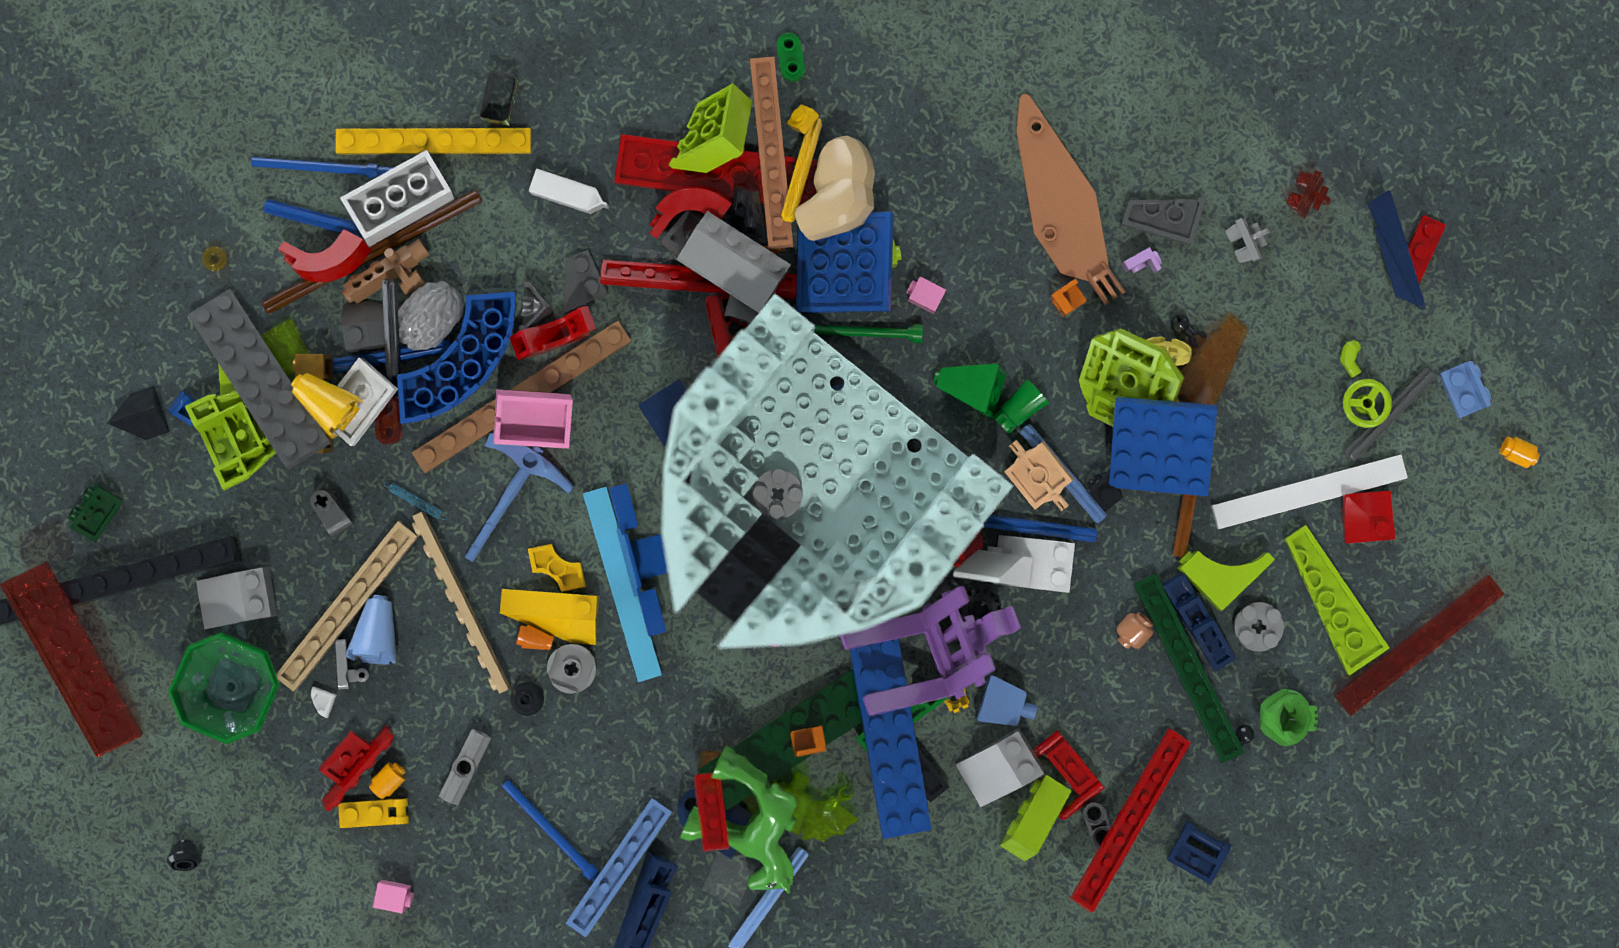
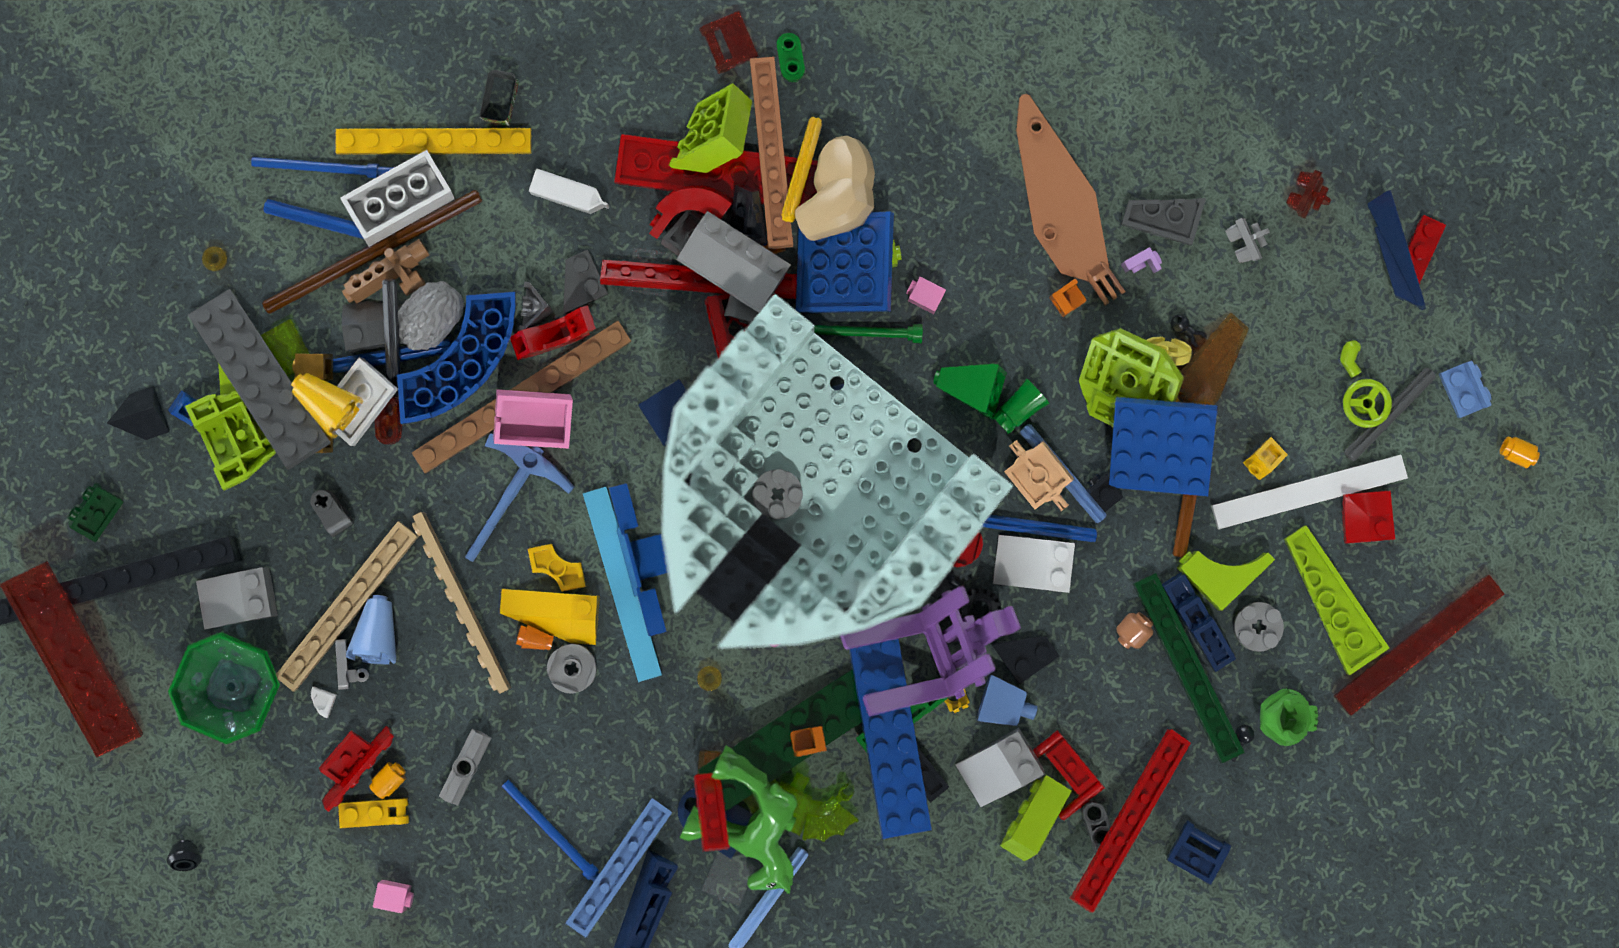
(331, 264): arch -> none
(415, 504): medium azure piece -> none
(533, 703): black cone -> none
(717, 678): none -> clear yellow plate
(736, 39): none -> clear red plate
(802, 119): yellow plate -> none
(997, 567): white slope -> none
(1026, 656): none -> black wing
(1265, 459): none -> yellow bracket

